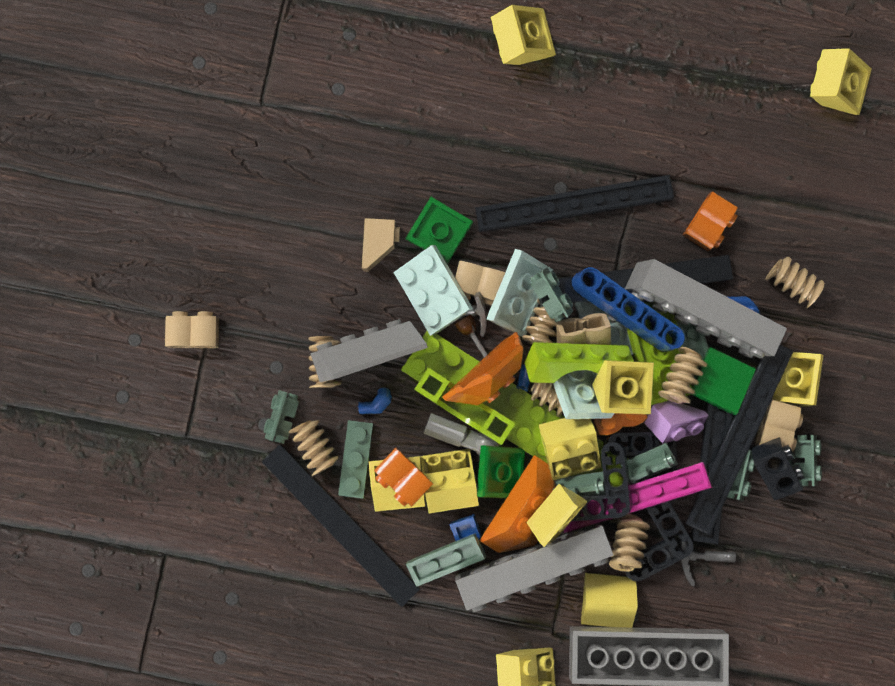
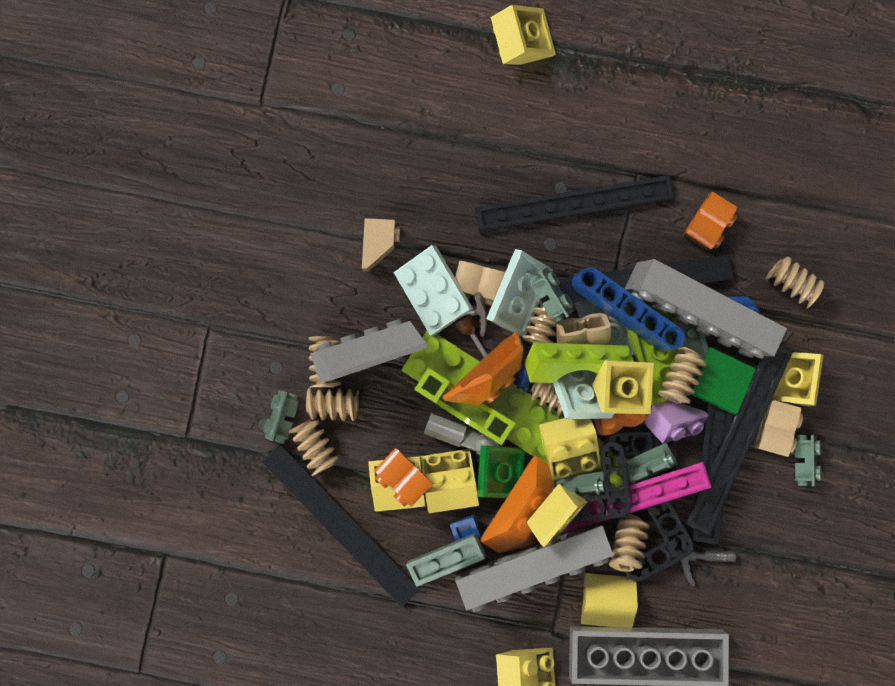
(192, 331): tan brick -> none
(332, 404): none -> tan piece
(355, 459): sand green plate -> none
(378, 404): blue arm -> none
(439, 227): green tile -> none
(741, 484): sand green hinge -> none
(774, 470): black brick -> none
(840, 80): light yellow slope -> none

